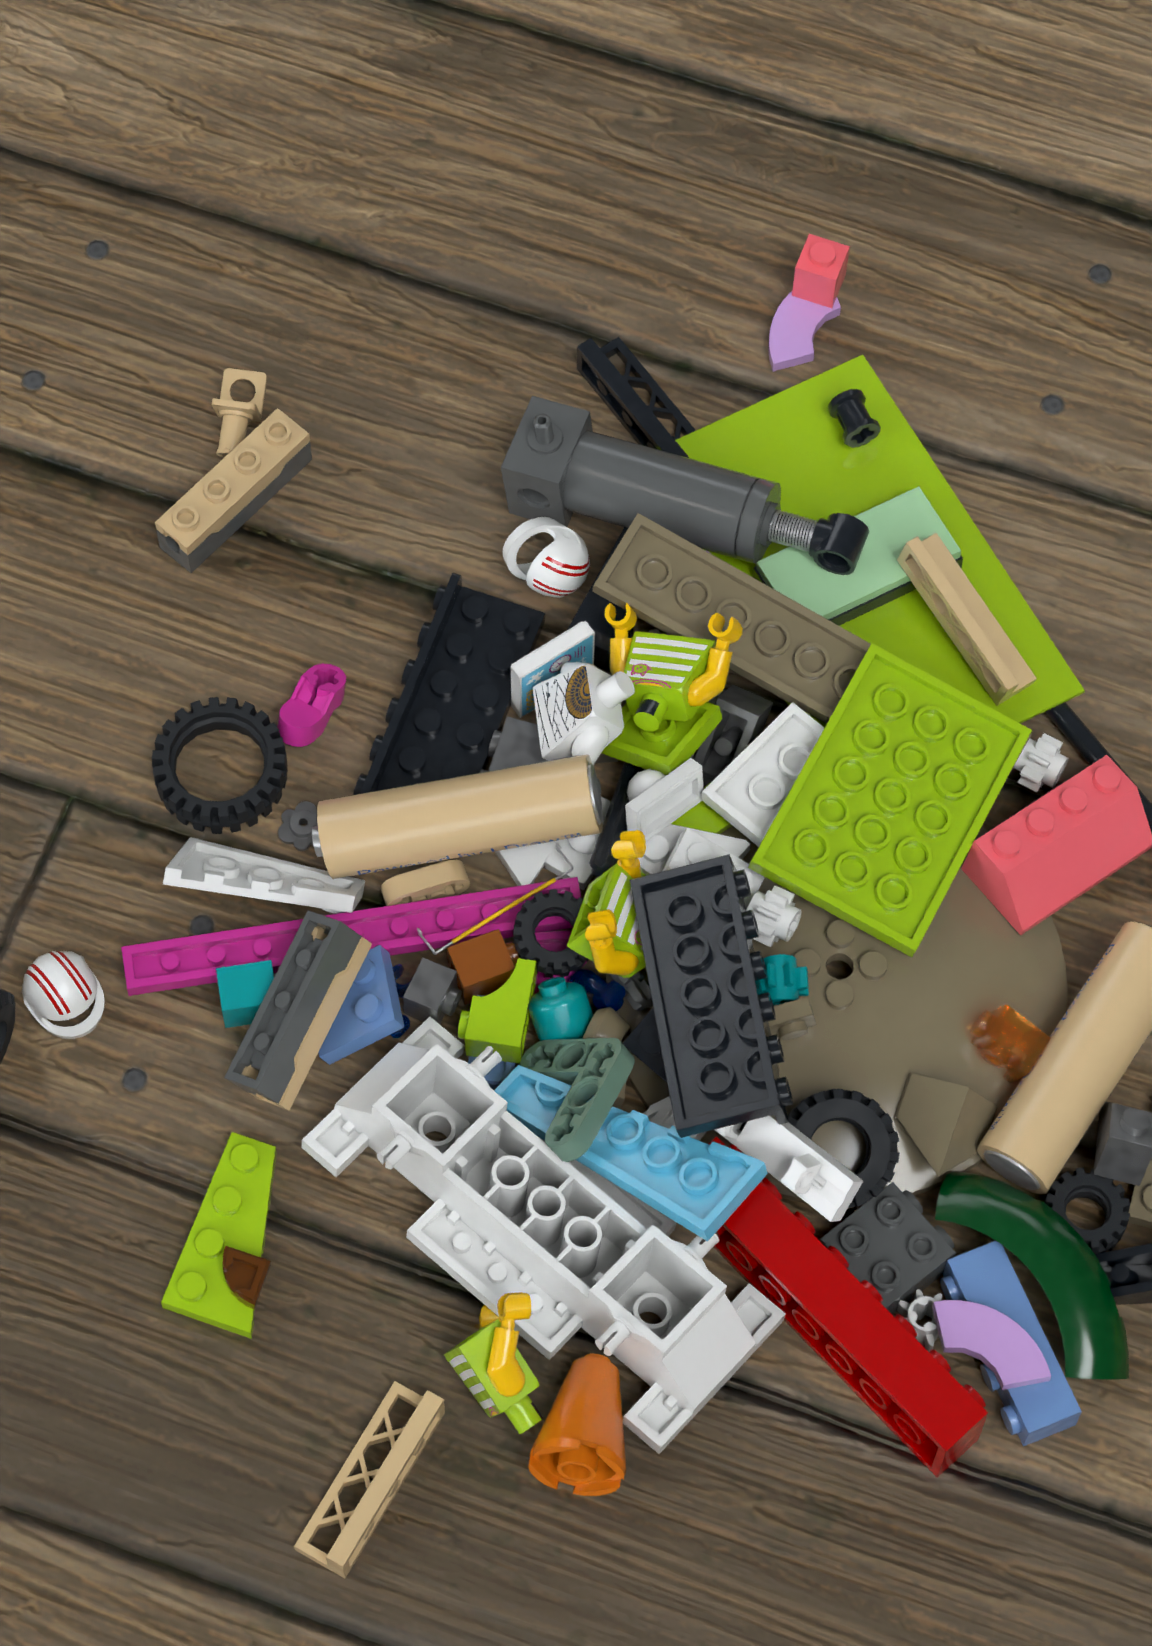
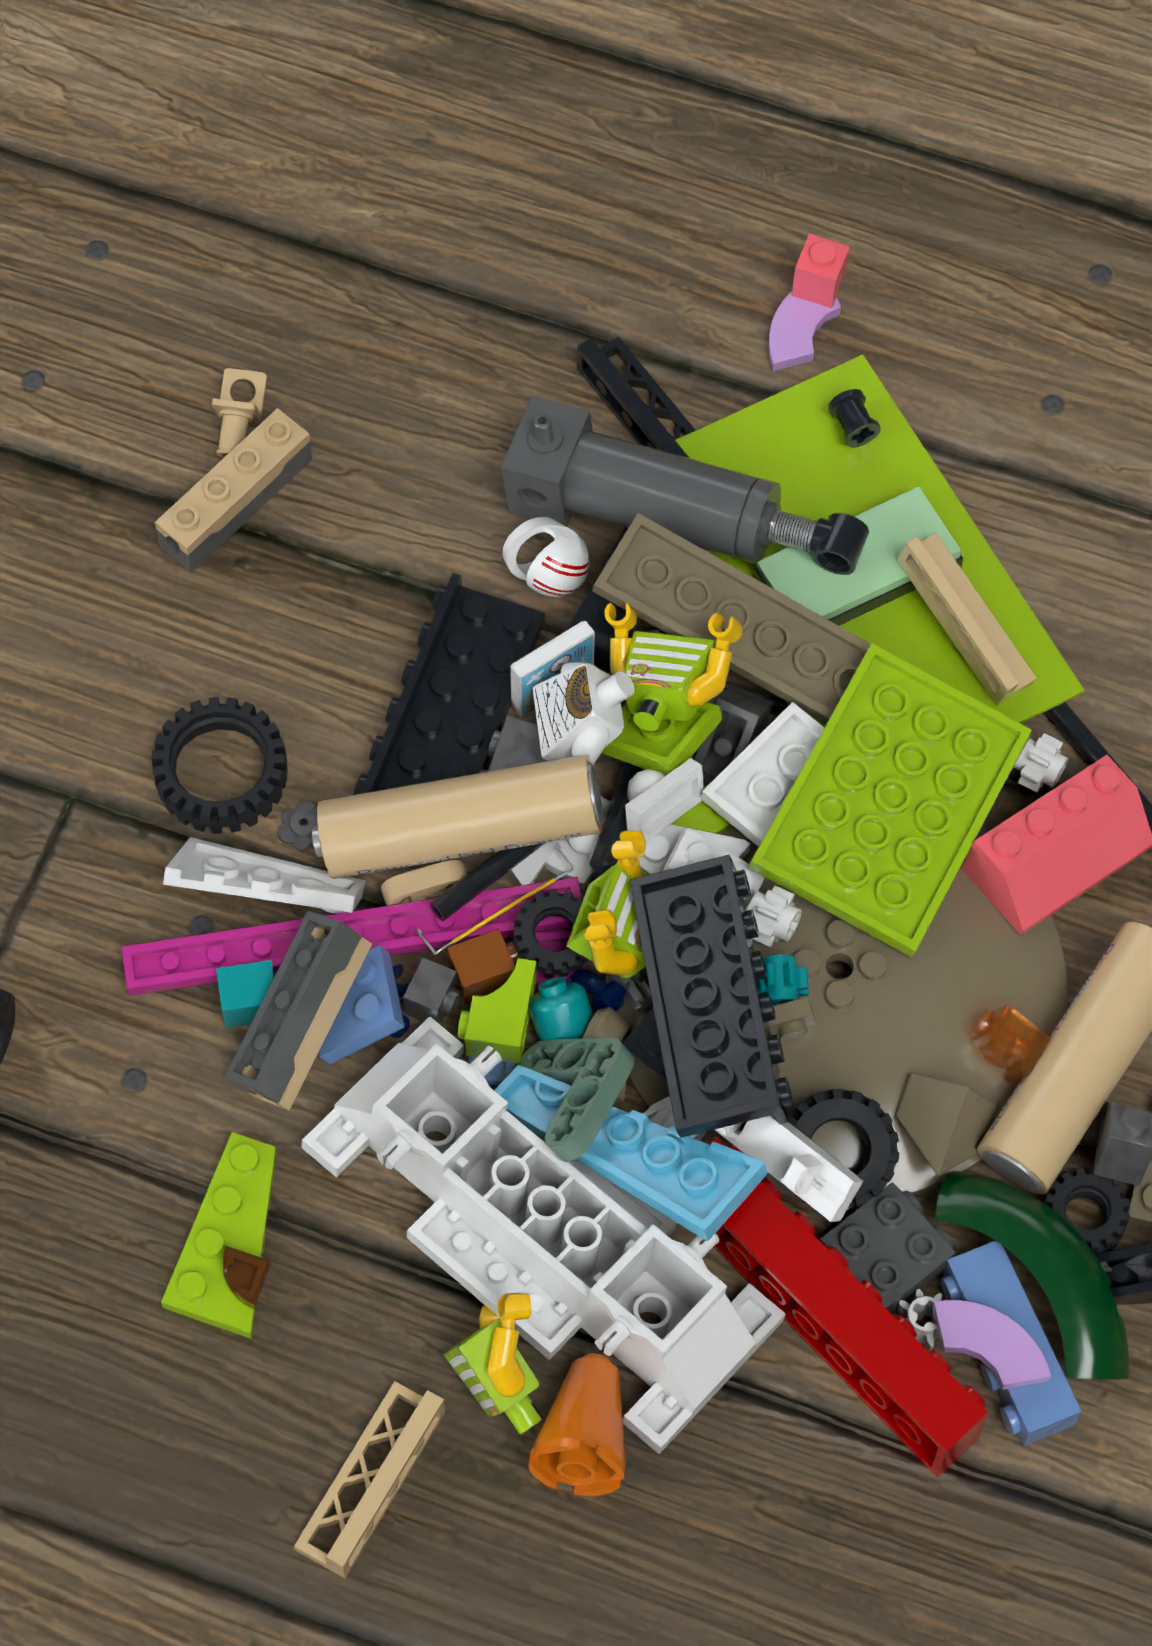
(60, 989): white helmet -> none
(323, 689): dark pink piece -> none
(479, 880): none -> black piece

